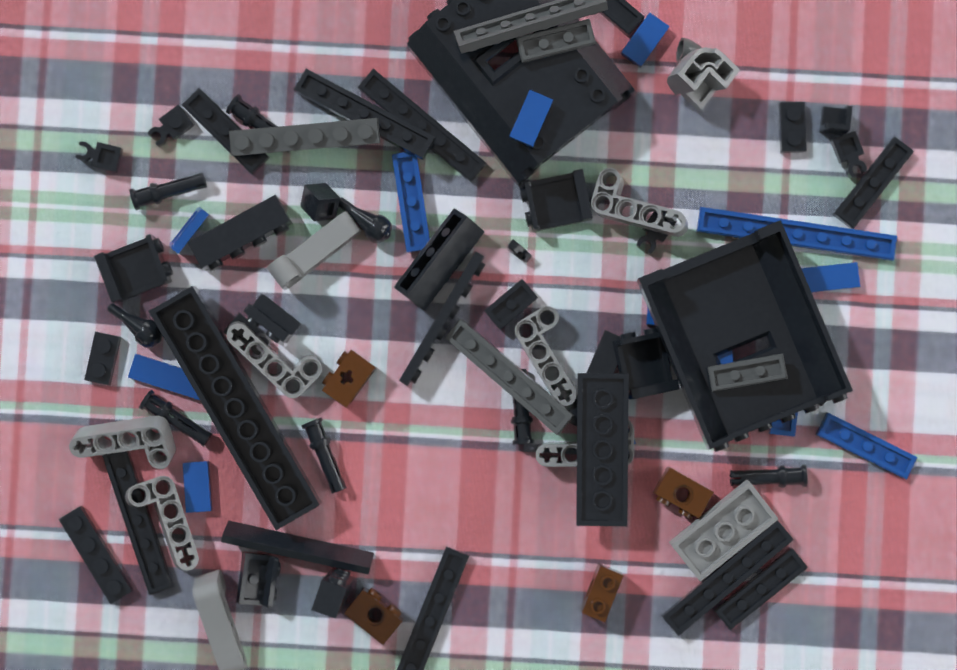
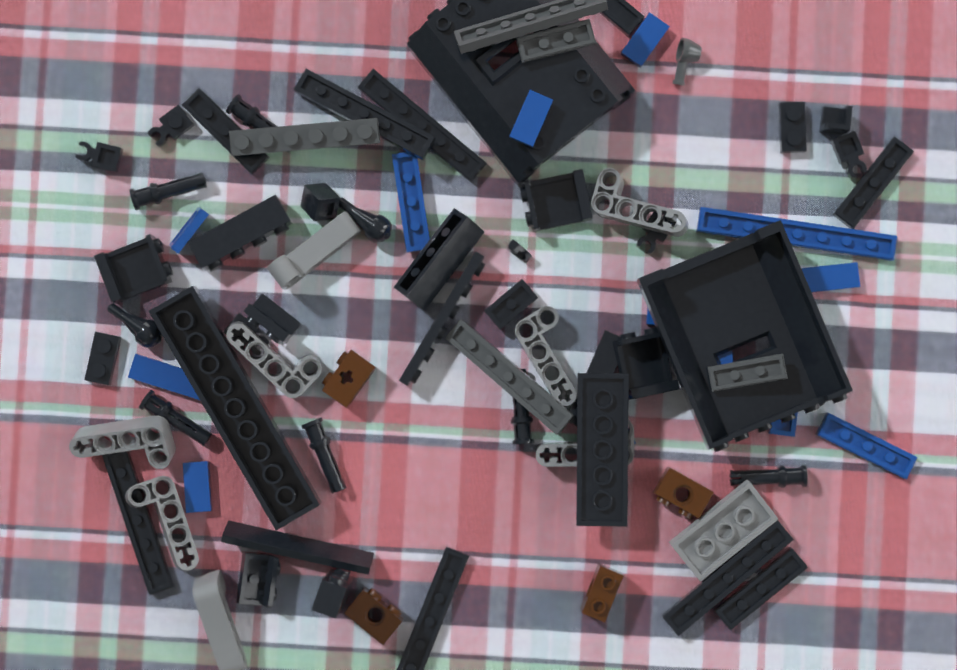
(96, 554): black plate -> none
(701, 75): light grey brick -> none

